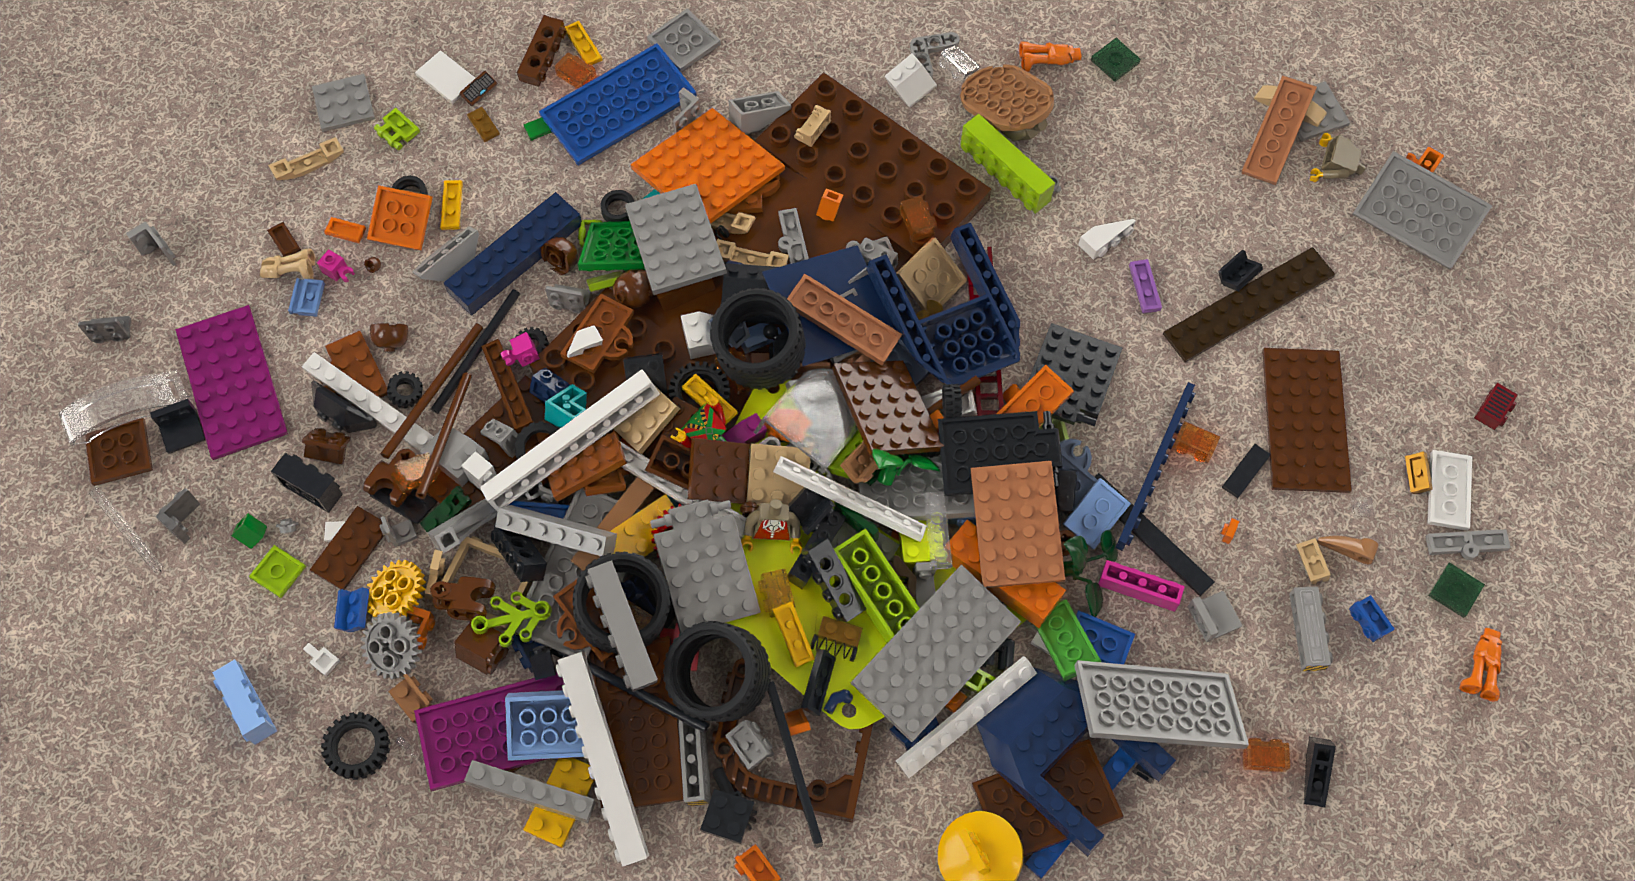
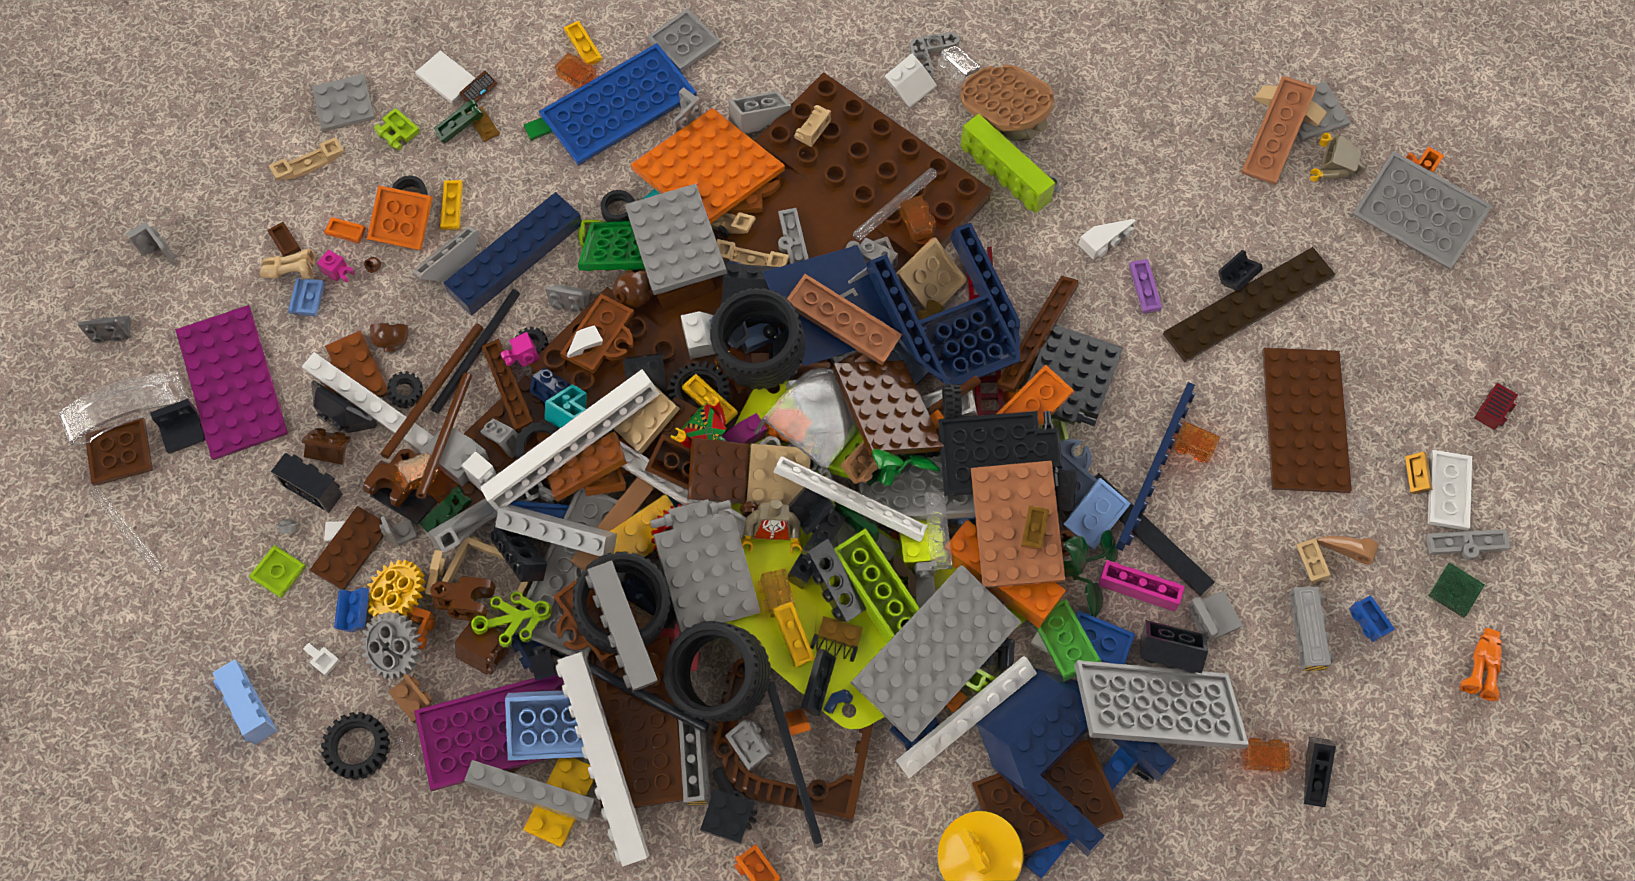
(176, 511): flat silver bracket -> none
(249, 531): green panel -> none
(458, 121): none -> dark green plate
(548, 27): reddish brown brick -> none
(560, 252): reddish brown cylinder -> none
(603, 281): lime tile -> none
(829, 205): orange brick -> none
(894, 204): none -> clear axle
(1035, 527): none -> pearl gold plate
(1038, 333): none -> reddish brown plate
(1057, 54): orange piece -> none
(1115, 59): clear green plate -> none
(1173, 647): none -> black brick
(1229, 530): orange plate -> none
(1246, 471): black tile -> none

